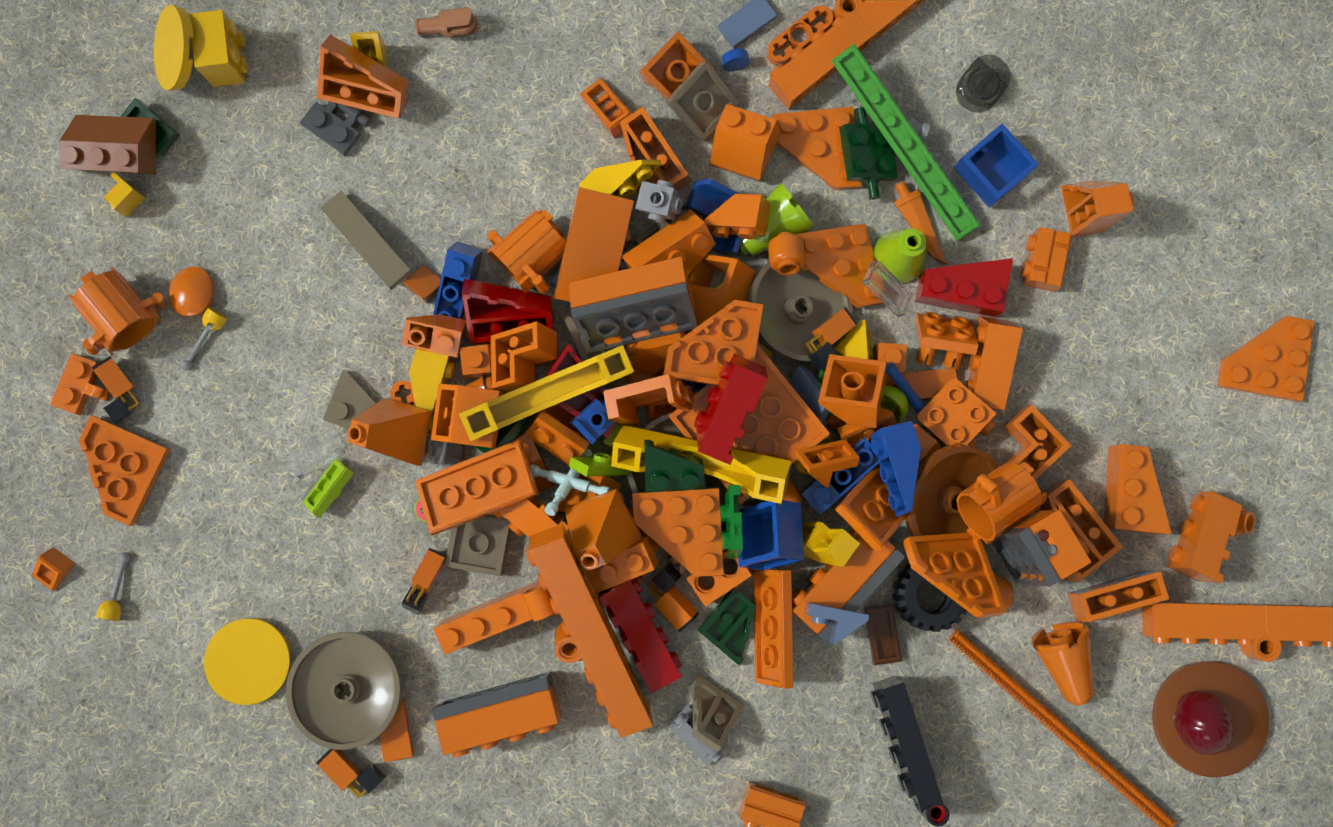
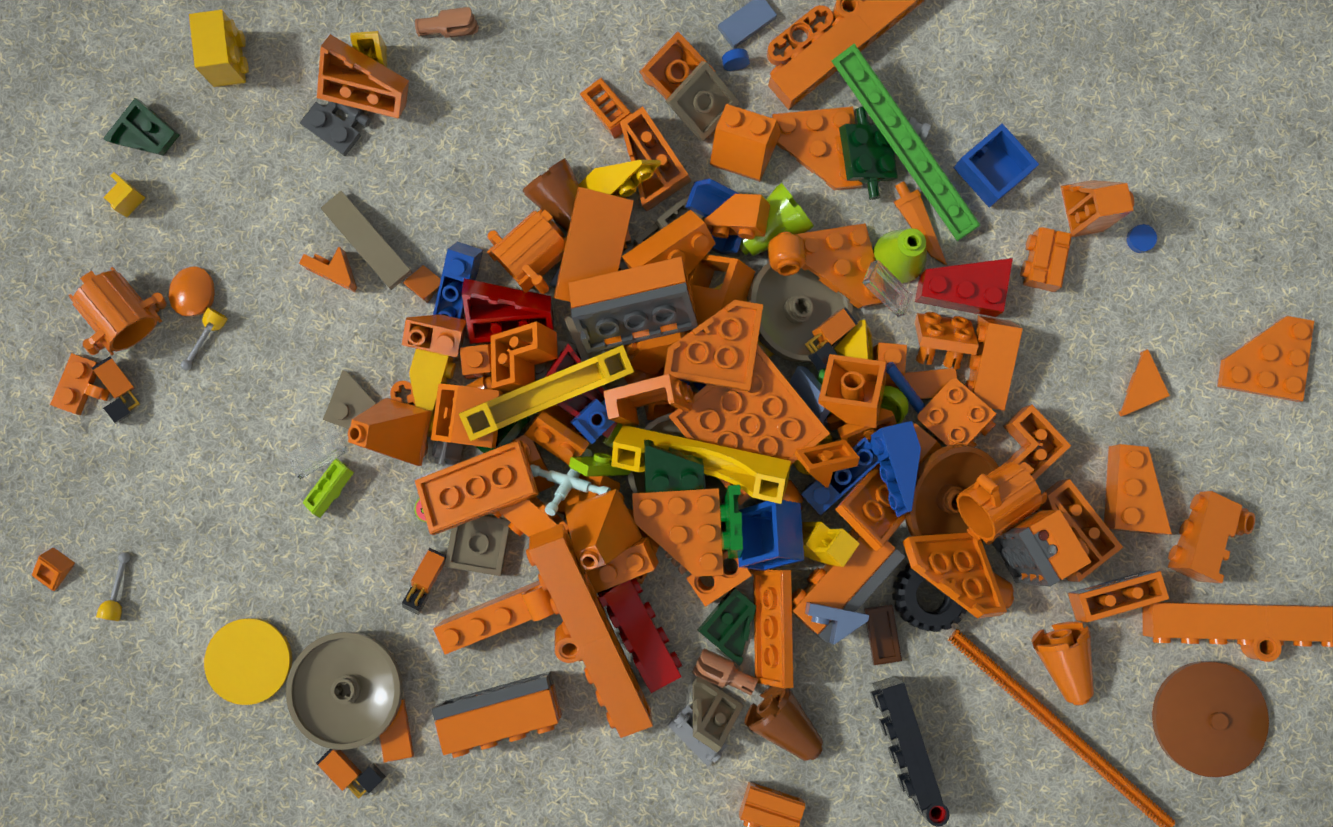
(109, 144): dark orange slope -> none
(121, 467): orange plate -> none
(173, 48): yellow tile -> none
(337, 271): none -> orange slope
(555, 192): none -> dark orange cone
(659, 201): light grey brick -> none
(672, 603): piece -> none
(723, 672): none -> nougat arm
(729, 407): red wedge -> none
(784, 723): none -> dark orange cone
(983, 83): clear smoke piece -> none
(1141, 238): none -> blue tile
(1145, 386): none -> orange tile
(1203, 723): dark red piece -> none

